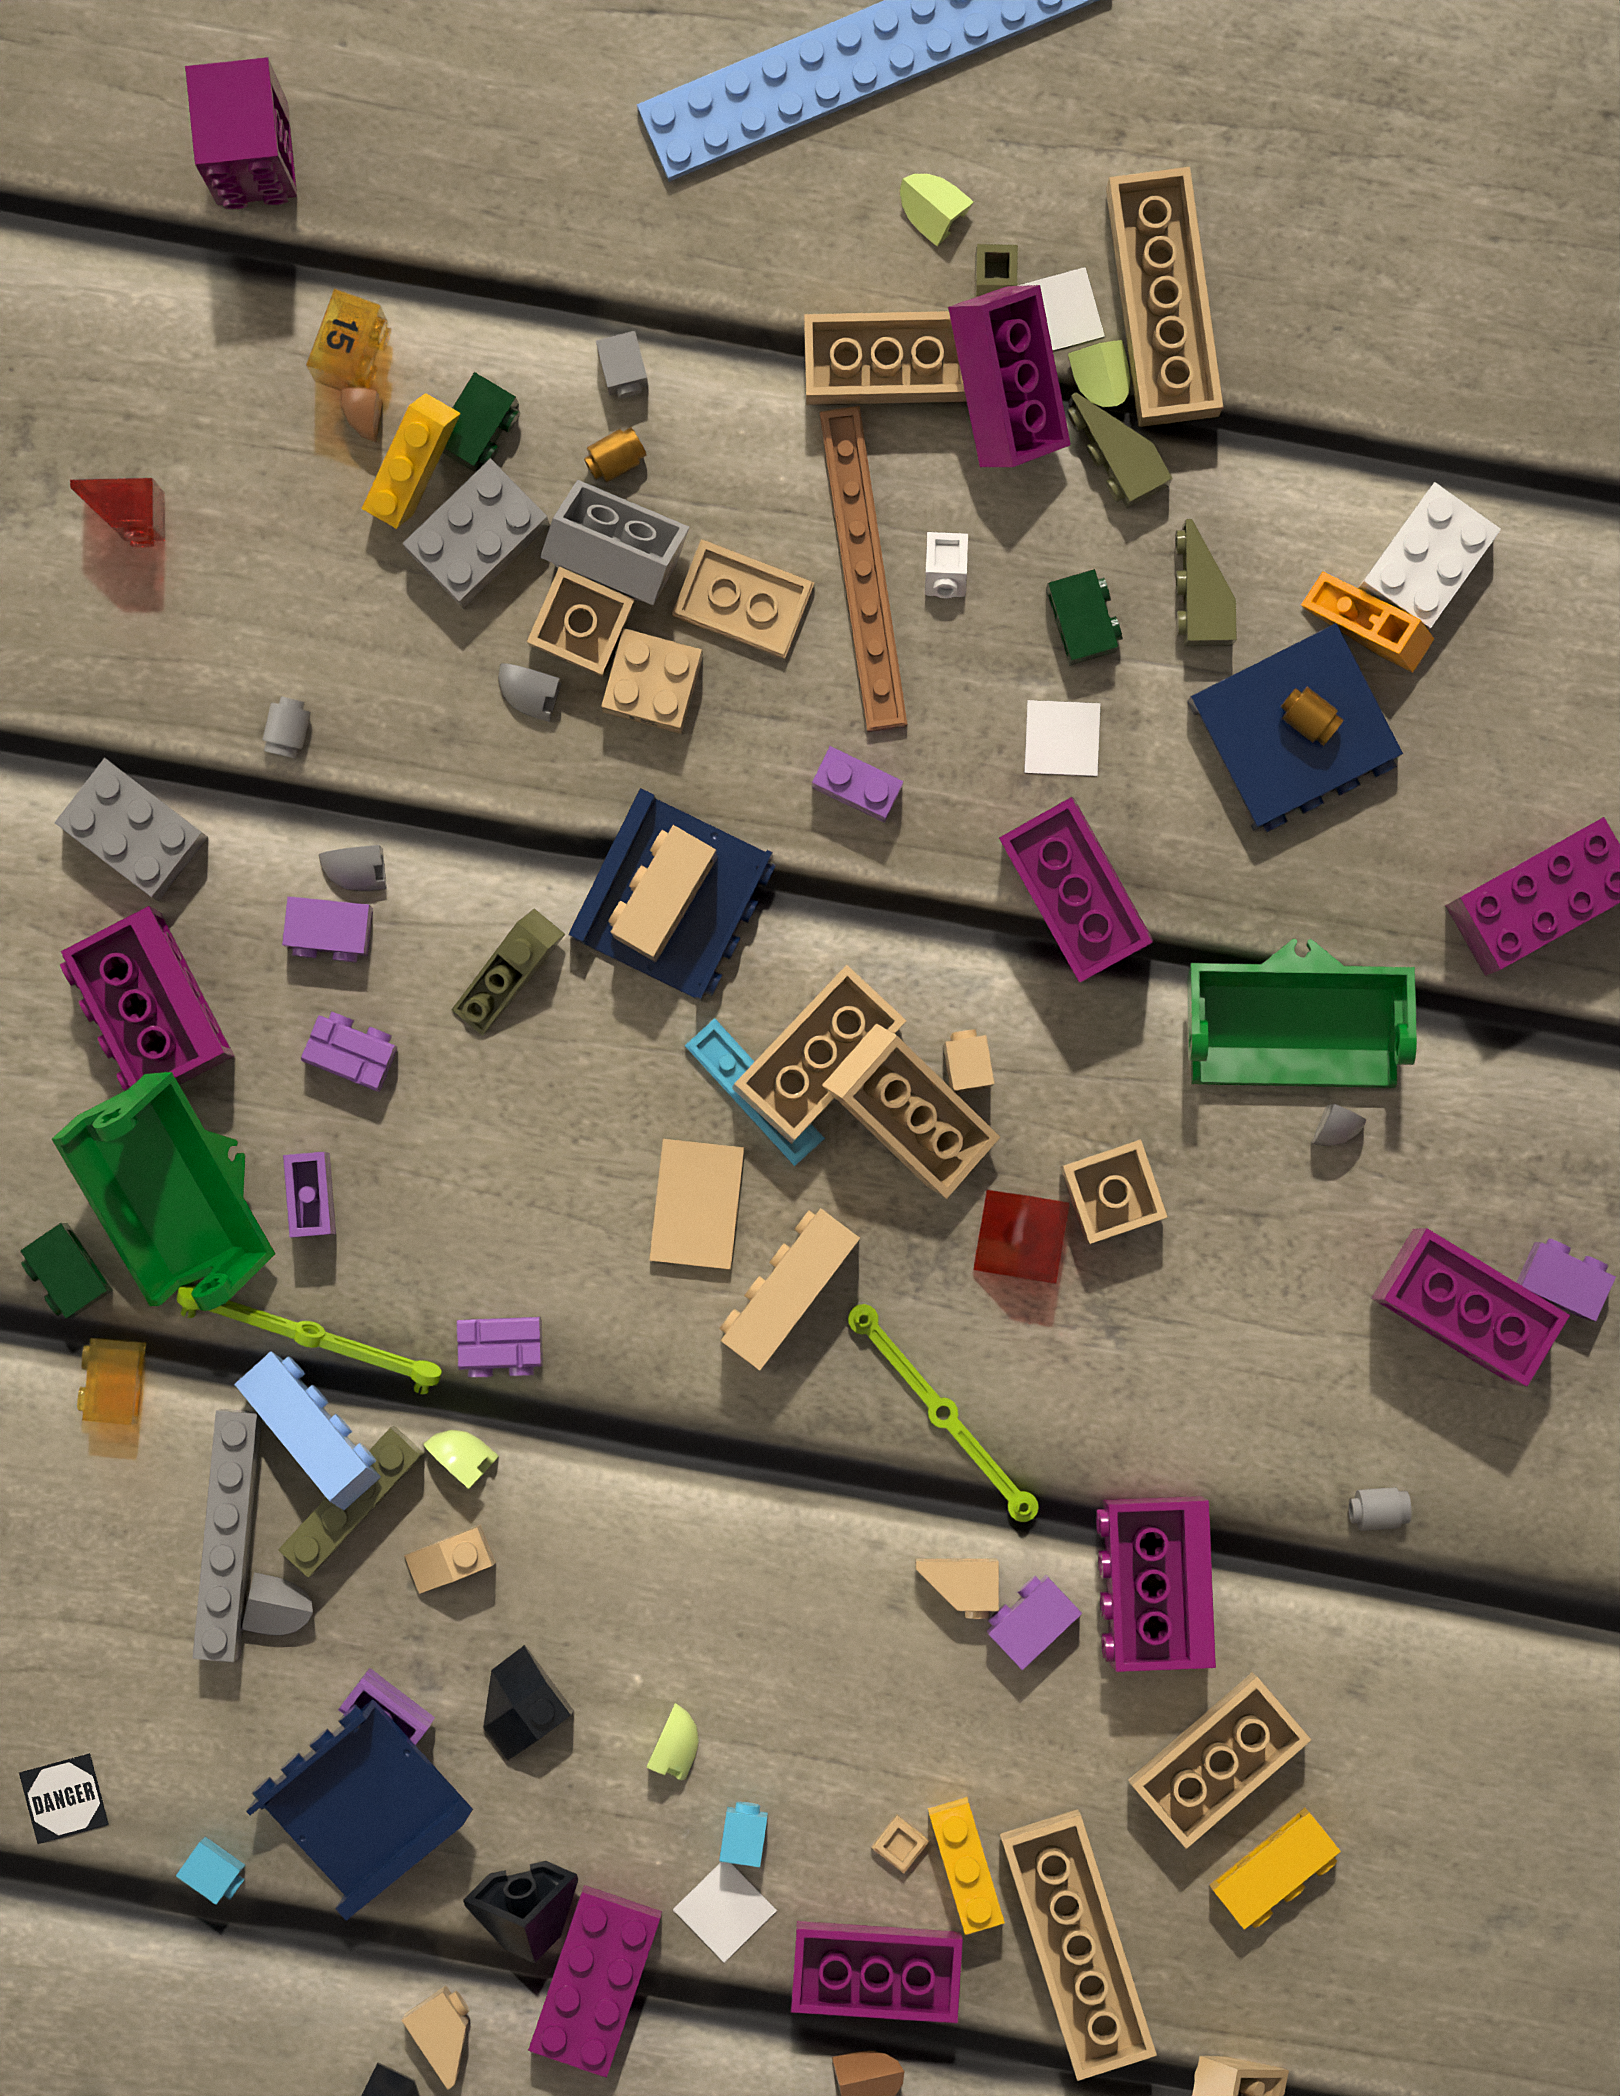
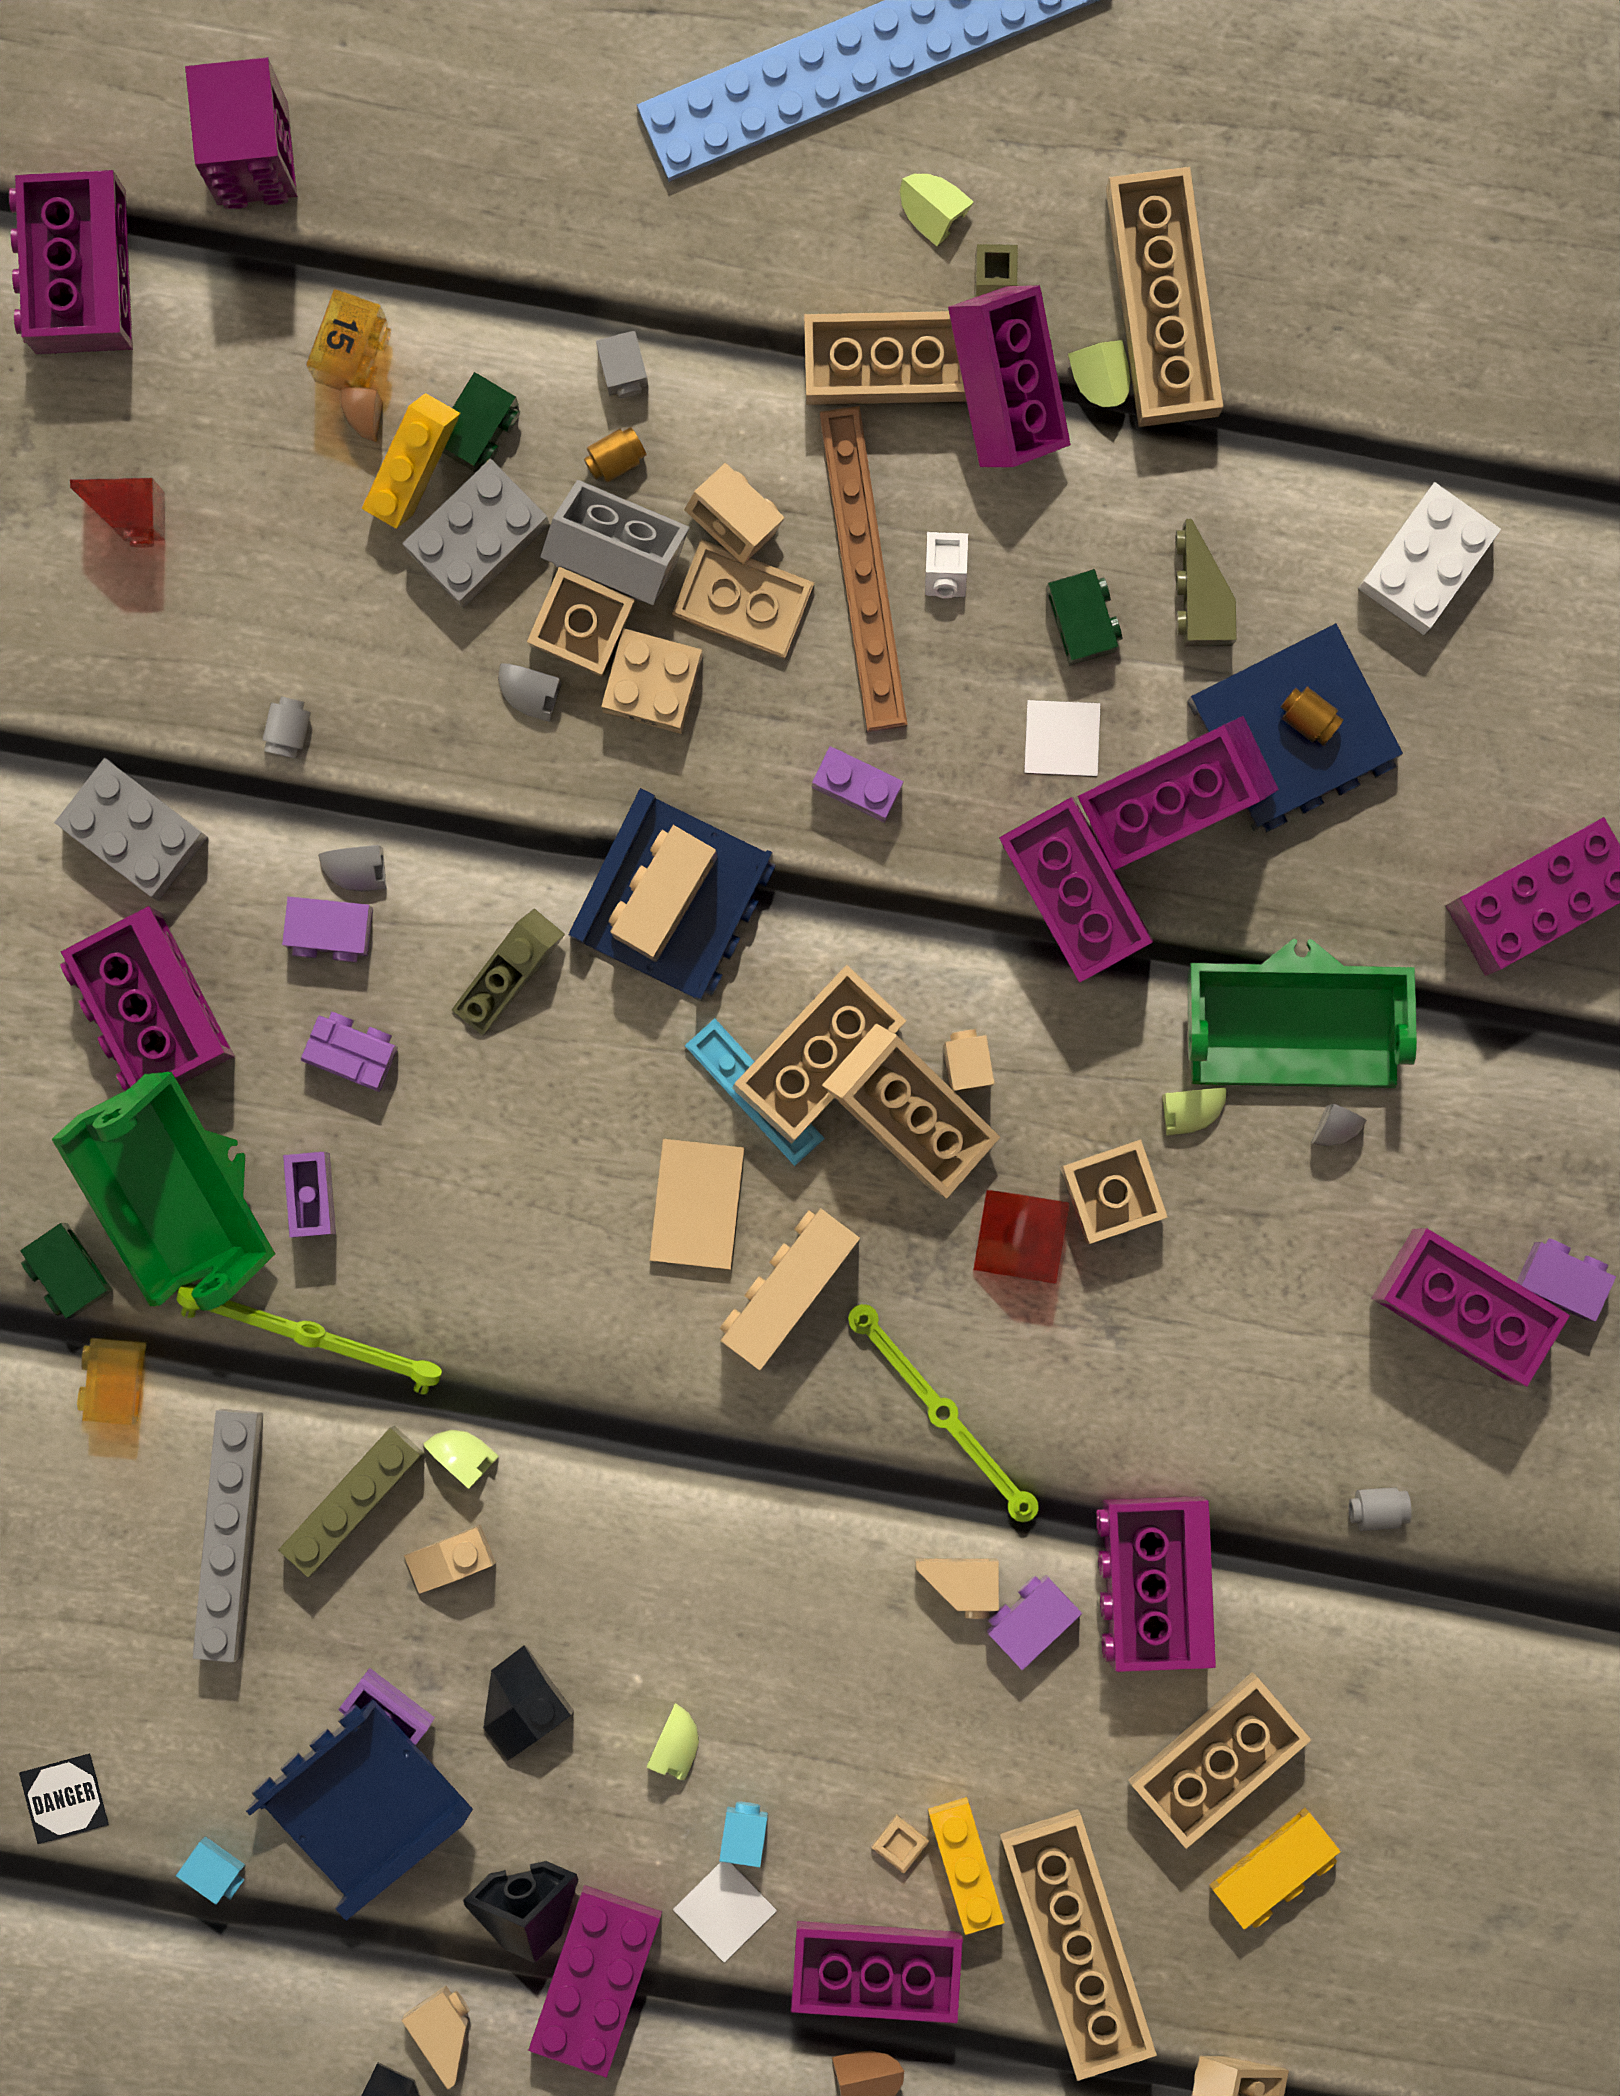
(77, 222): none -> magenta brick
(276, 1606): light grey brick -> none
(308, 1430): light blue brick -> none
(500, 1344): medium lavender brick -> none
(734, 513): none -> tan brick
(1070, 308): white sticker -> none
(1128, 457): olive slope -> none
(1178, 793): none -> magenta brick
(1192, 1109): none -> yellowish green brick
(1369, 621): light orange slope -> none

